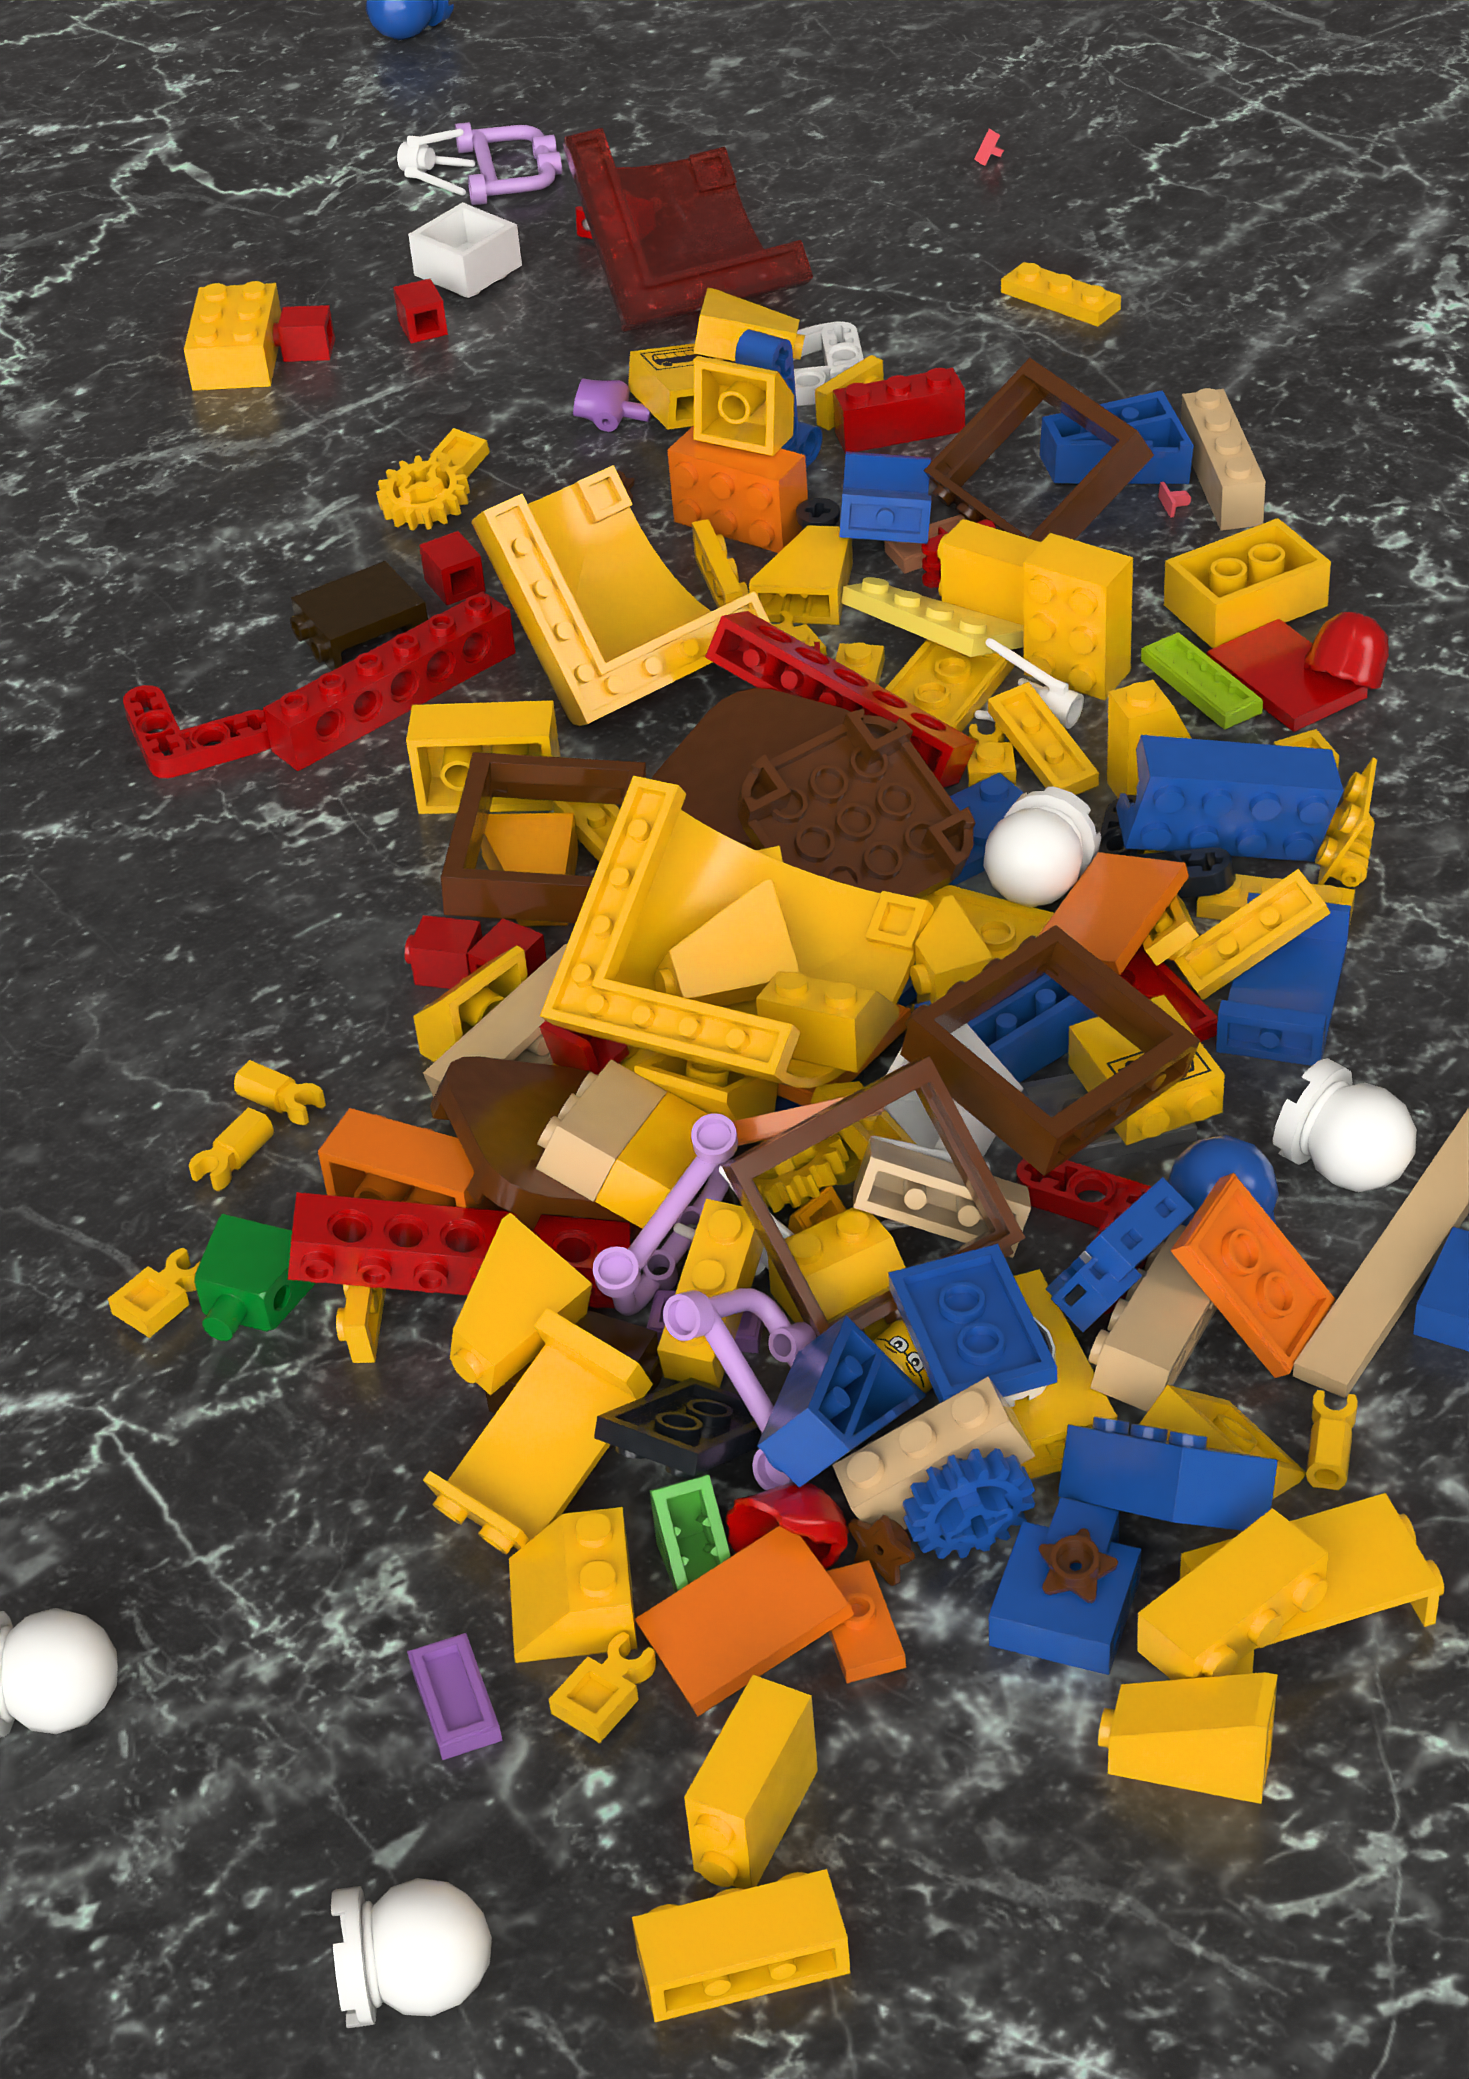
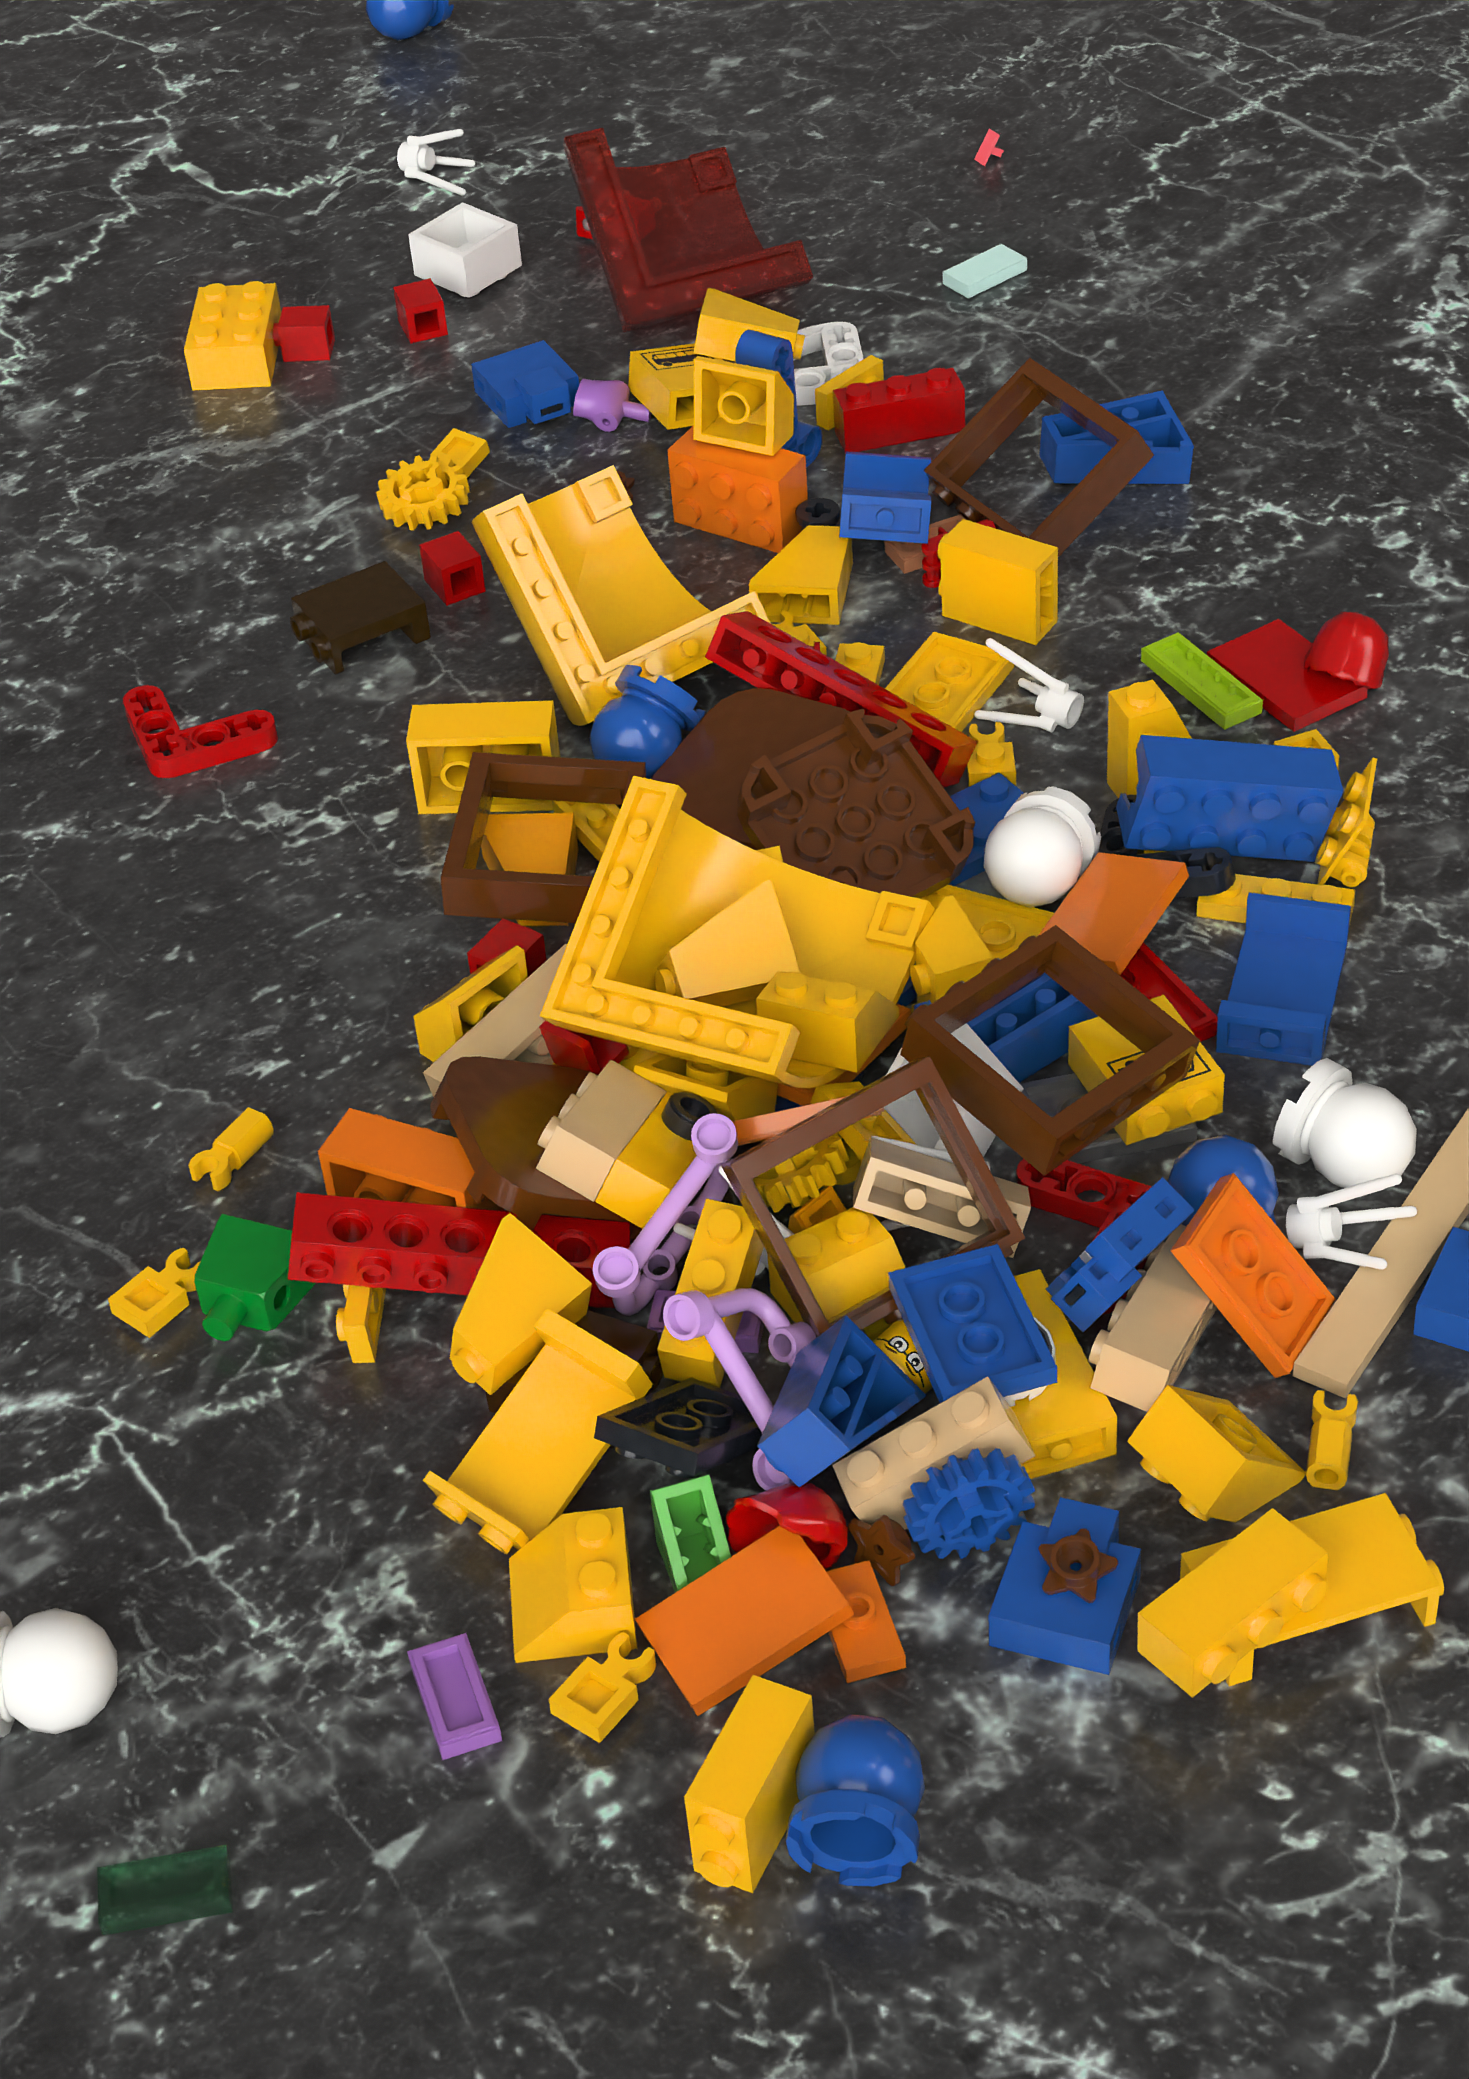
(164, 1890): none -> clear green tile
(278, 1091): yellow bar -> none
(389, 680): red brick -> none
(411, 1949): white tile -> none
(440, 950): red brick -> none
(487, 183): lavender bar -> none
(526, 383): none -> blue piece
(643, 721): none -> blue tile
(683, 1111): none -> black tile
(717, 570): yellow plate -> none
(741, 1944): yellow brick -> none
(857, 1801): none -> blue tile
(932, 619): light yellow wing -> none
(984, 271): none -> light aqua tile
(1042, 740): yellow plate -> none
(1061, 293): yellow plate -> none
(1078, 614): yellow brick -> none
(1163, 1477): blue wedge -> none
(1171, 934): yellow plate -> none
(1172, 499): coral piece -> none
(1194, 1733): yellow slope -> none
(1223, 460): tan brick -> none
(1246, 582): yellow brick -> none
(1251, 934): yellow plate -> none
(1315, 1224): none -> white plant

